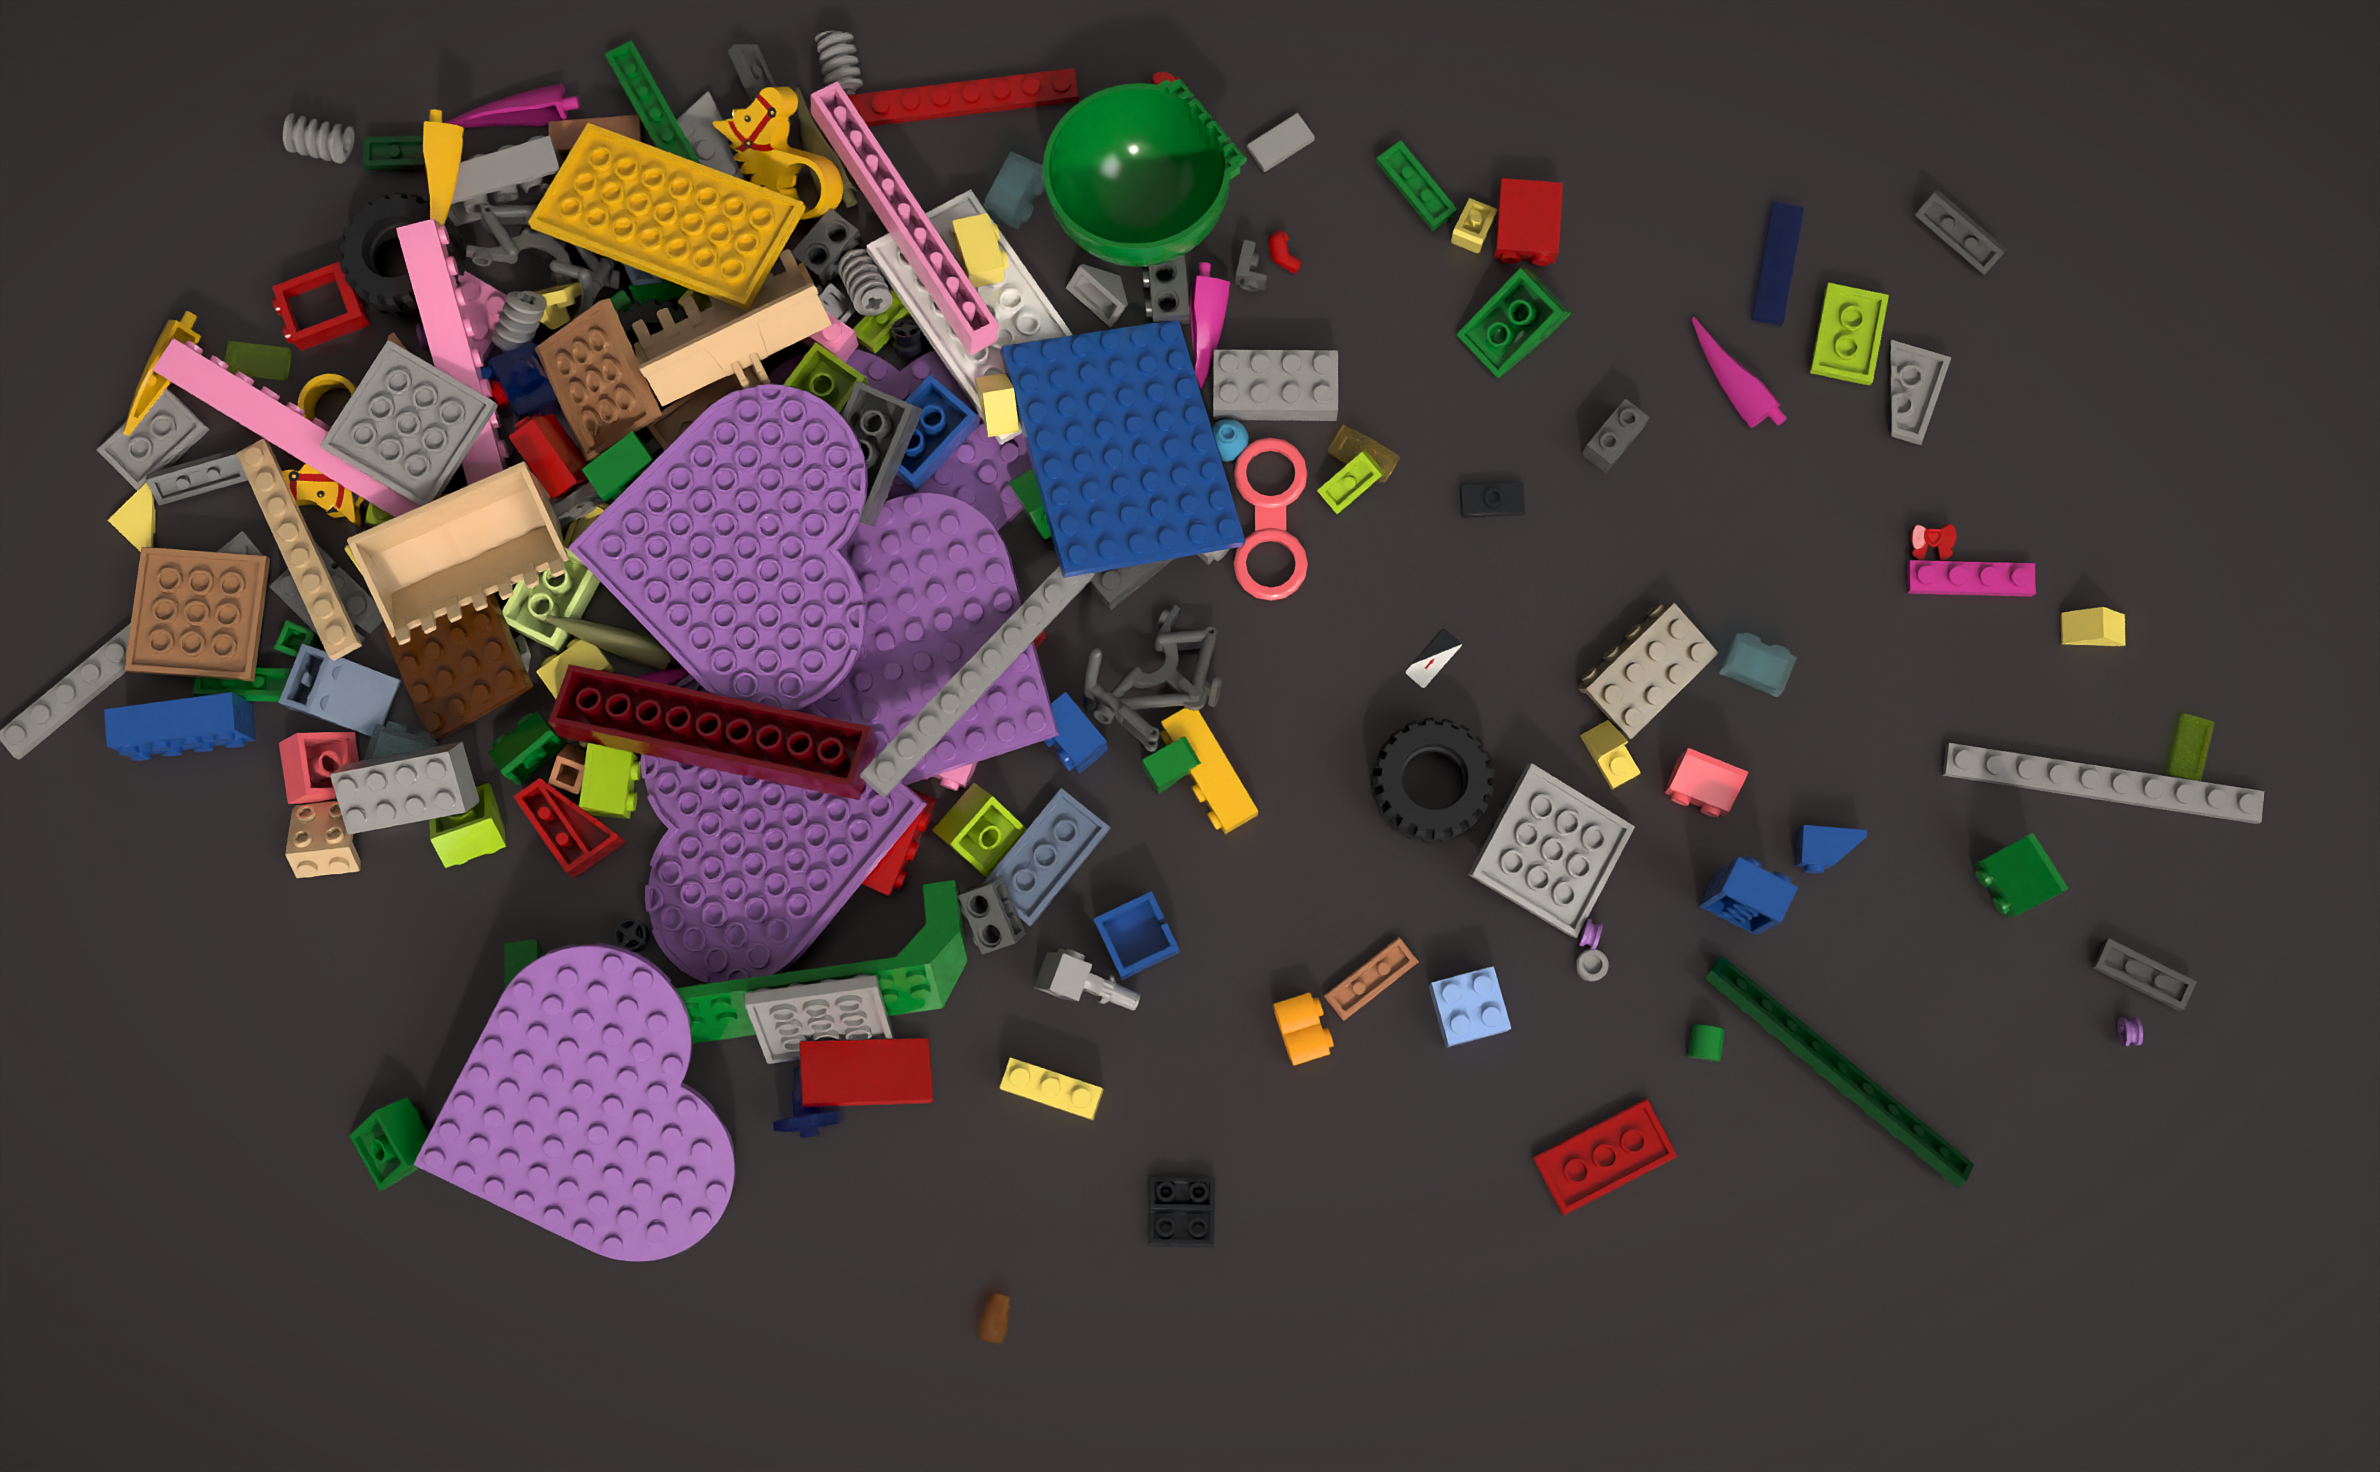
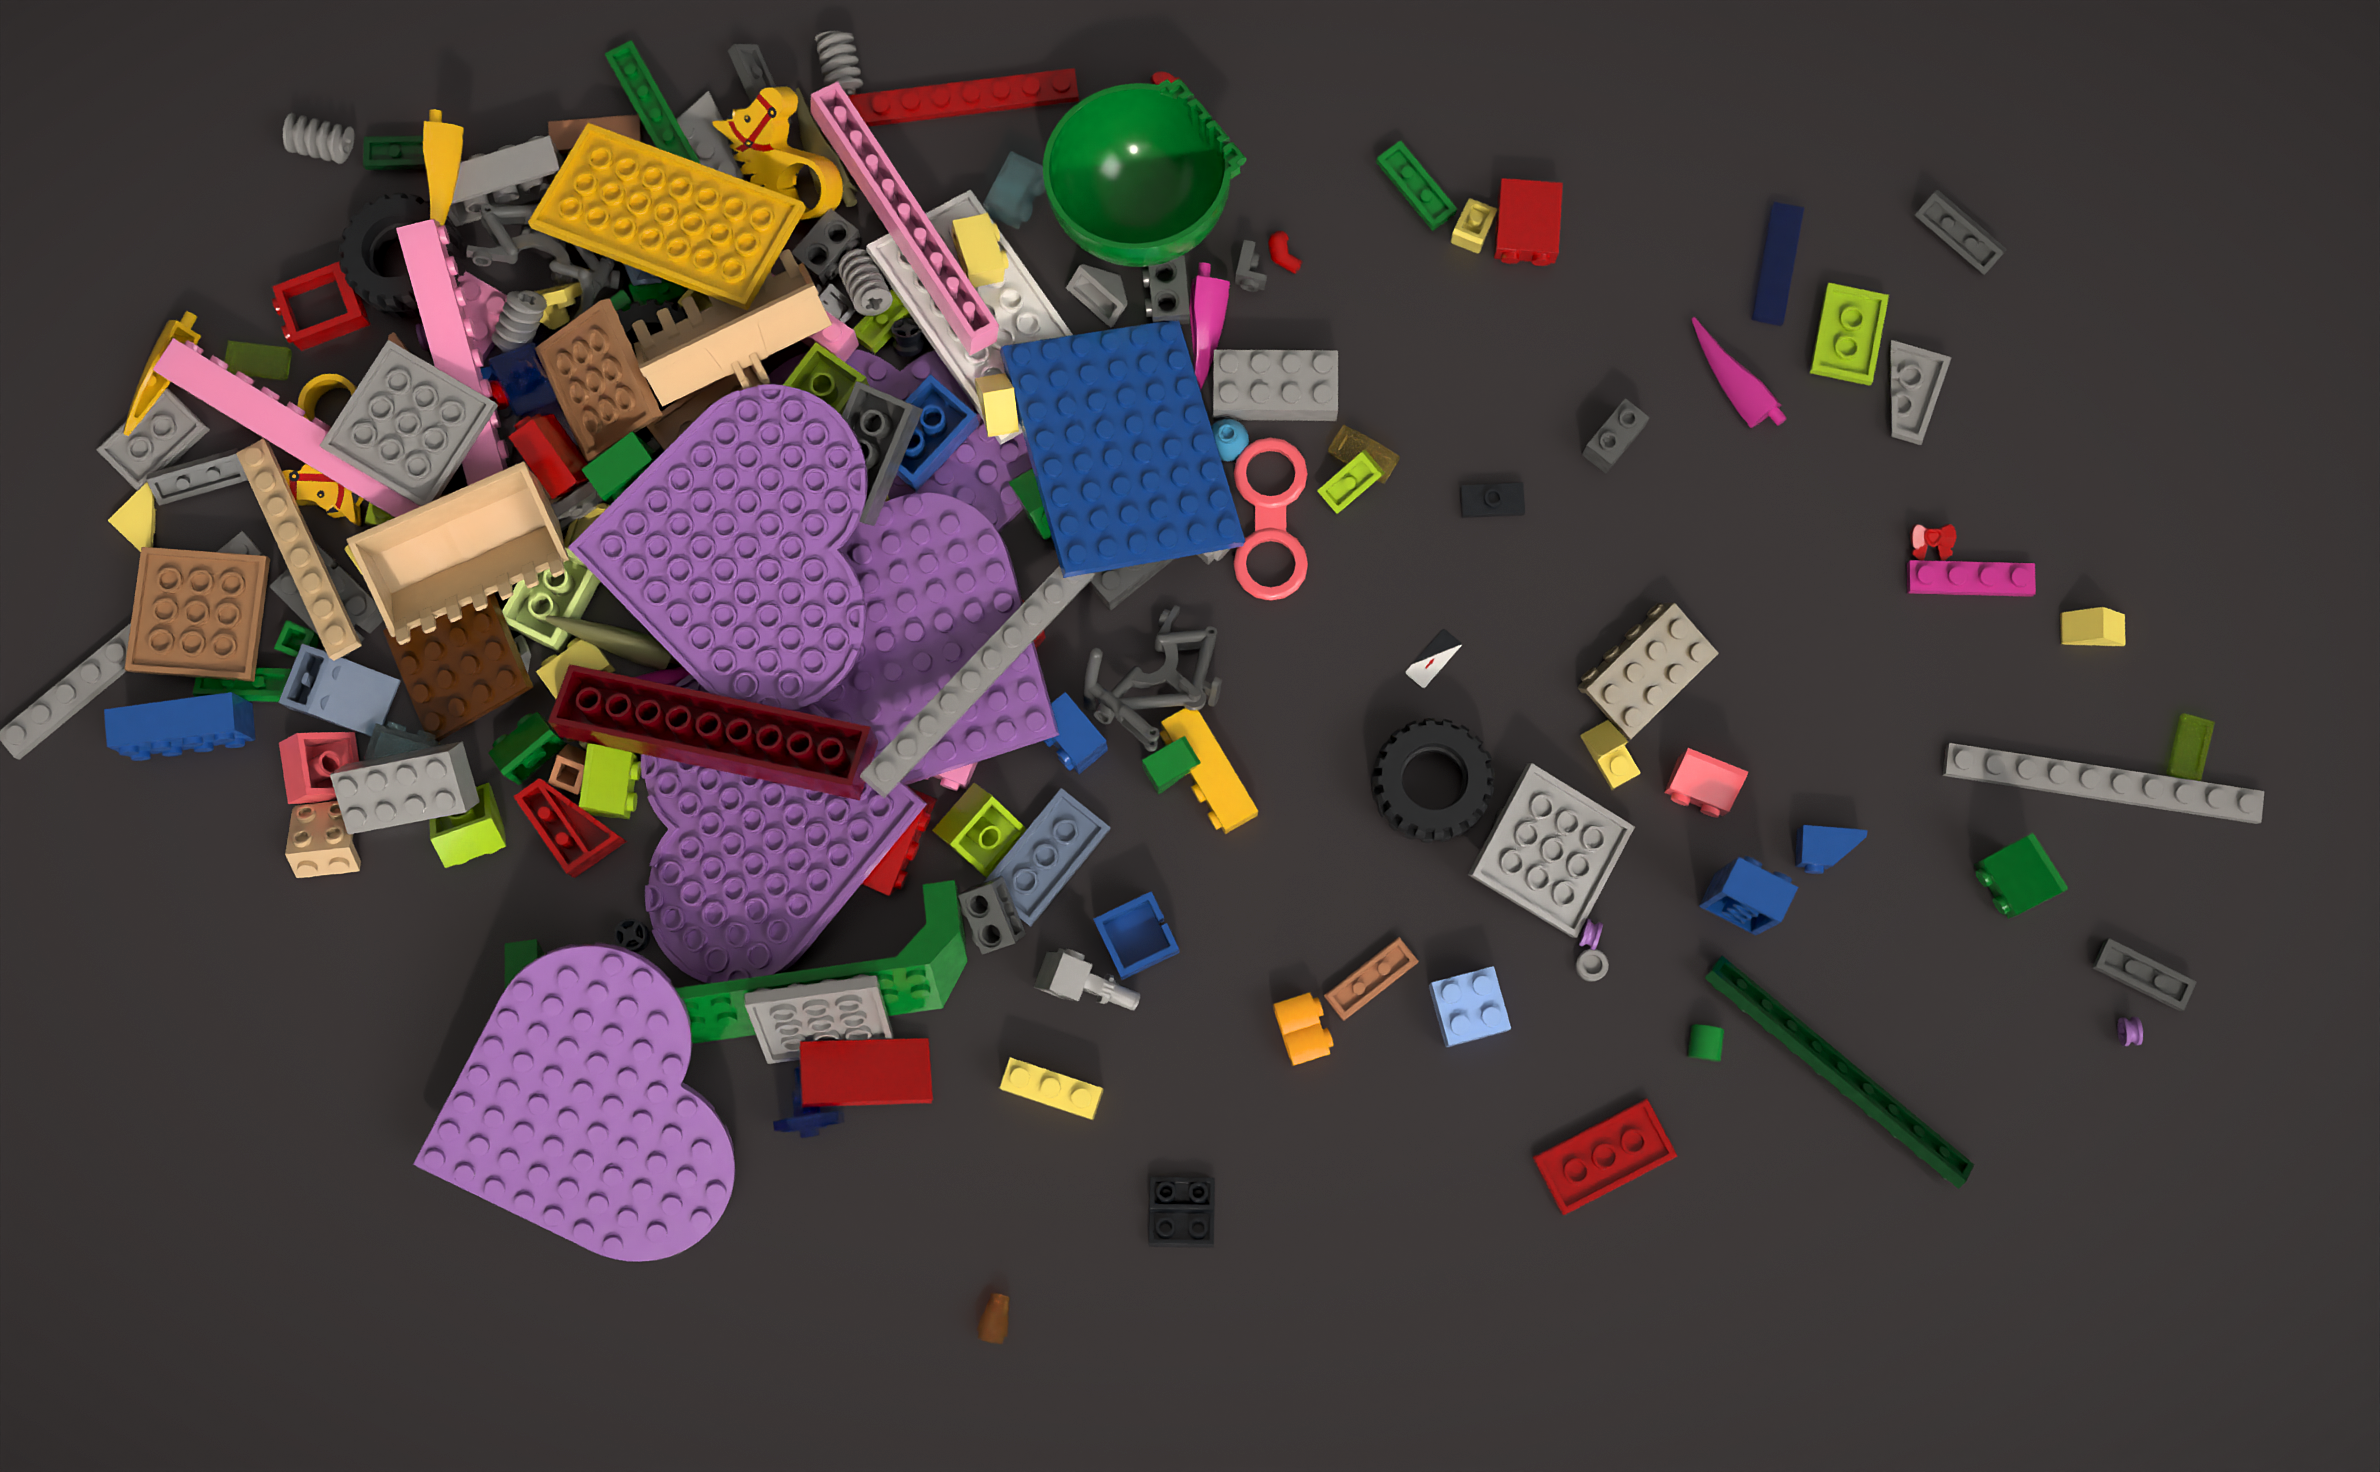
(390, 1142): green slope -> none
(521, 109): dark pink piece -> none
(1280, 142): light grey tile -> none
(1513, 322): green slope -> none
(1758, 664): clear light blue brick -> none

